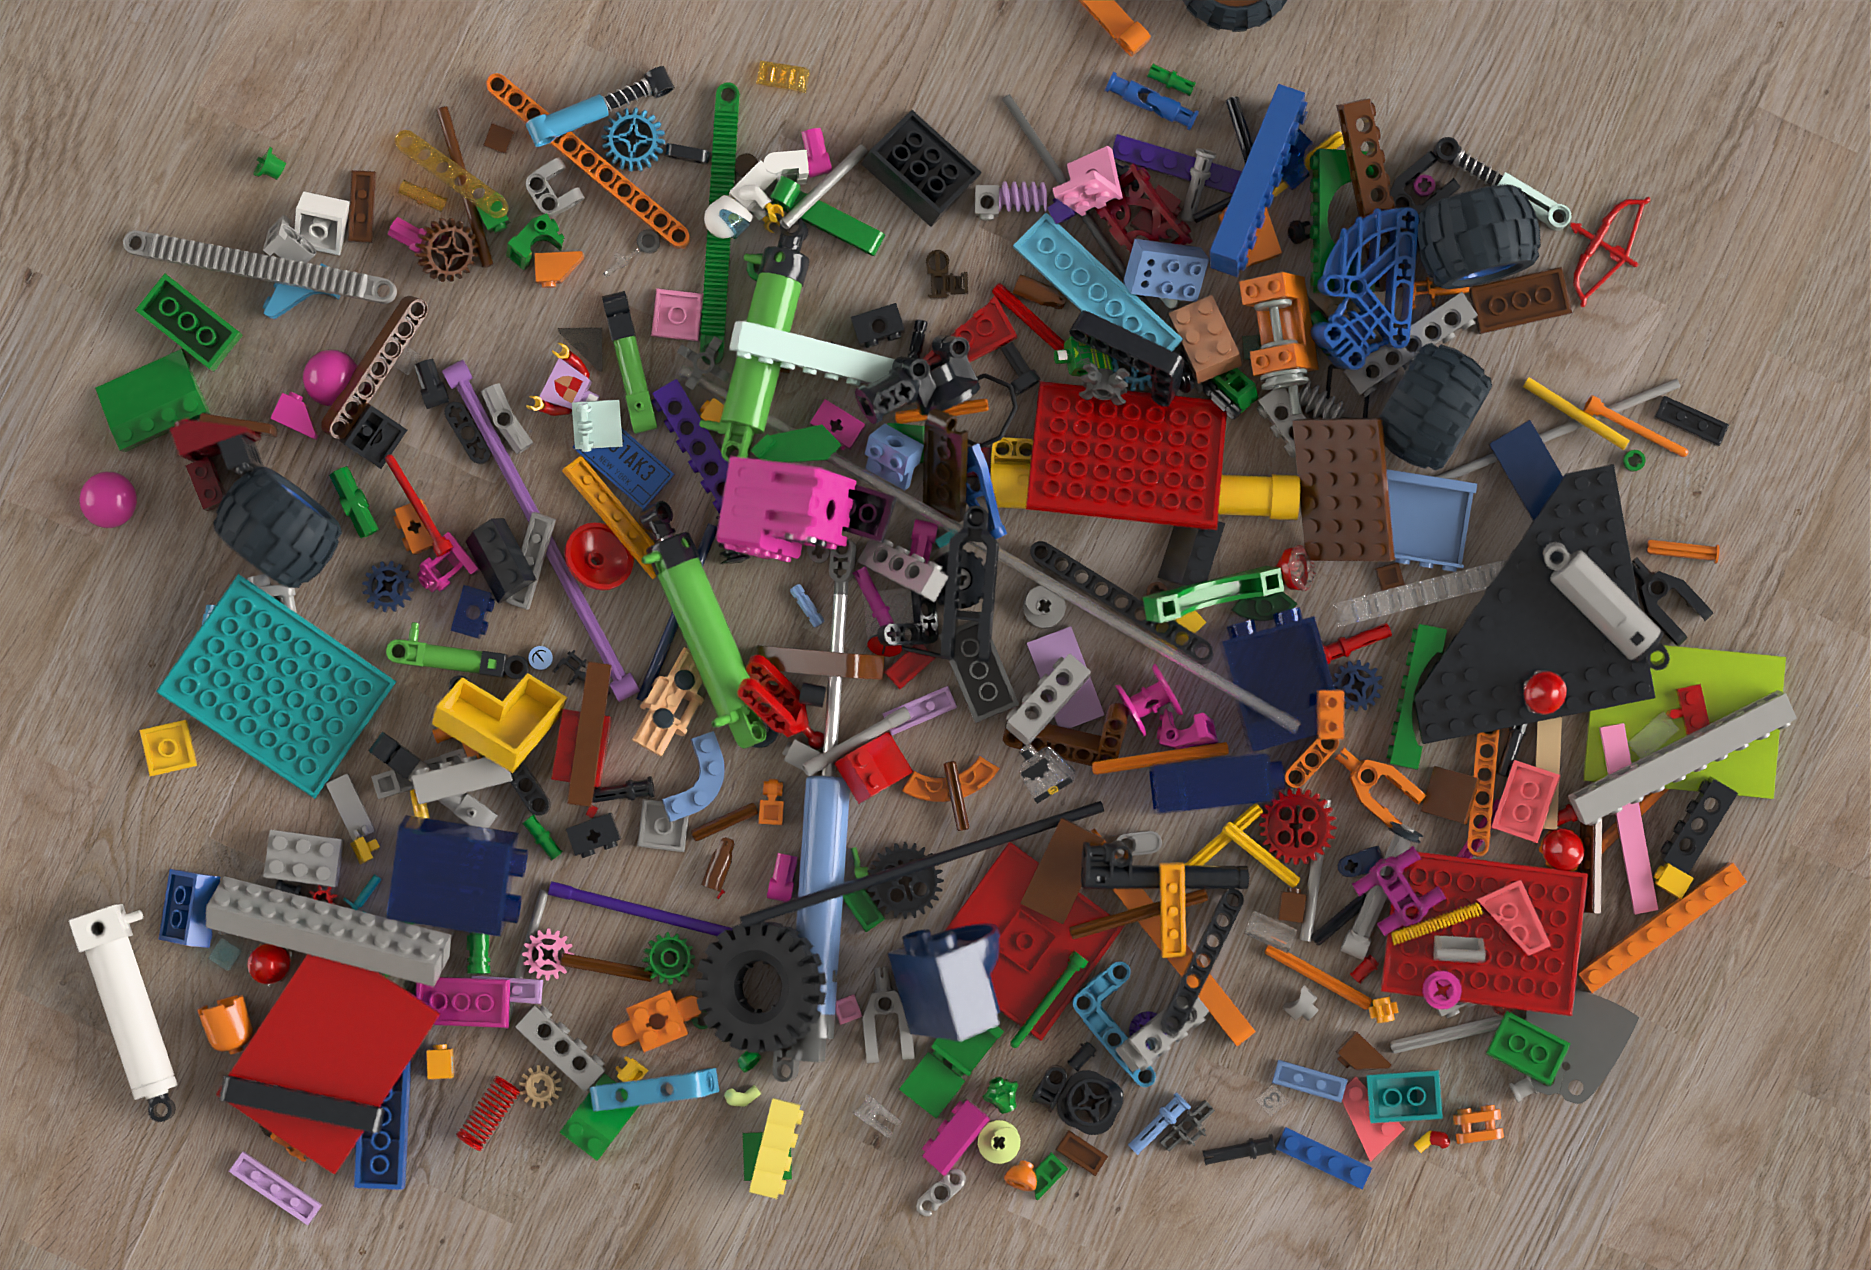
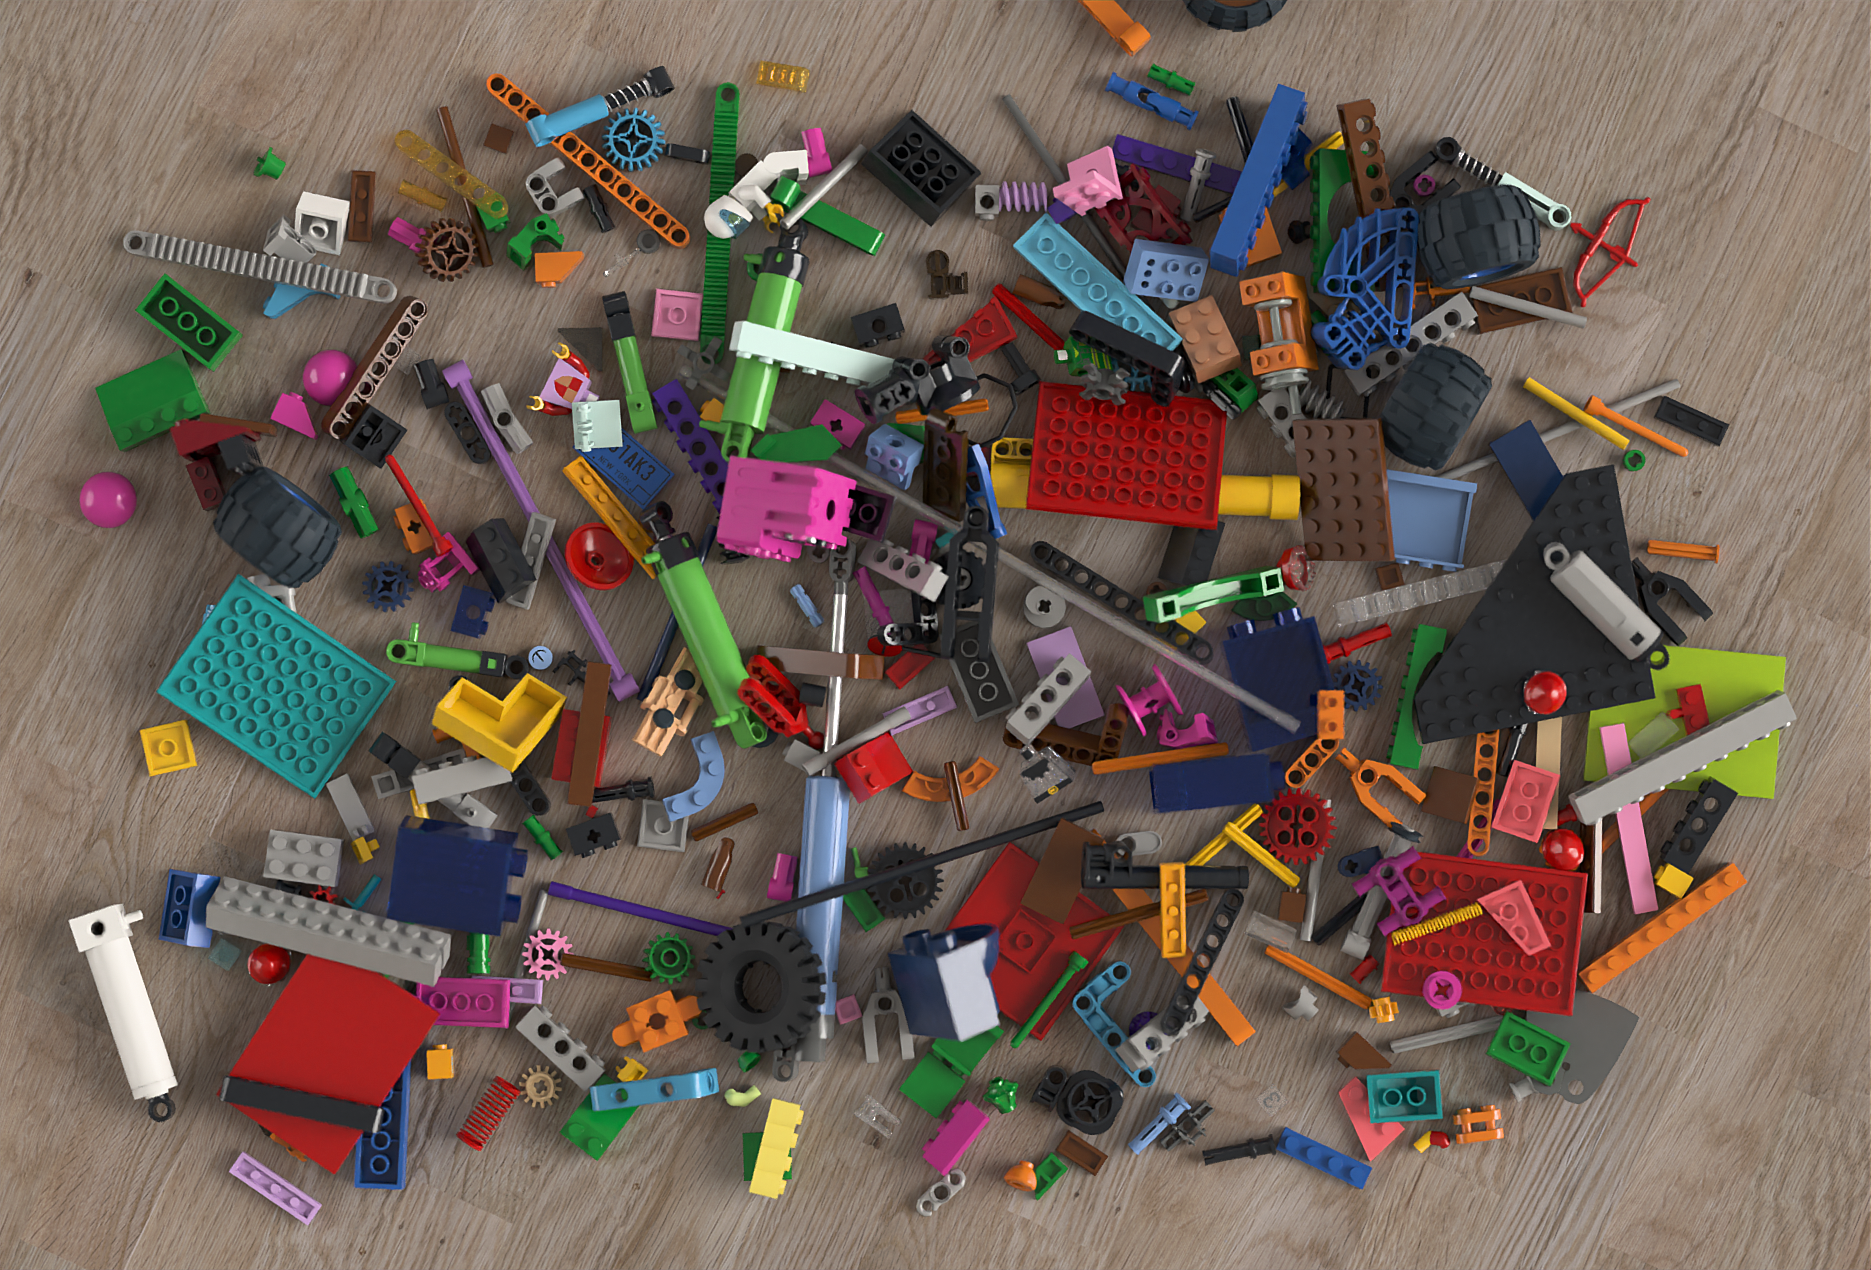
(227, 1024): orange cylinder -> none
(598, 208): none -> black pin
(771, 810): orange plate -> none
(918, 338): black axle -> none
(1011, 1141): yellowish green piece -> none
(1082, 1056): black pin -> none
(1309, 1081): medium blue tile -> none
(1459, 949): light grey tile -> none
(1528, 307): none -> light grey piece

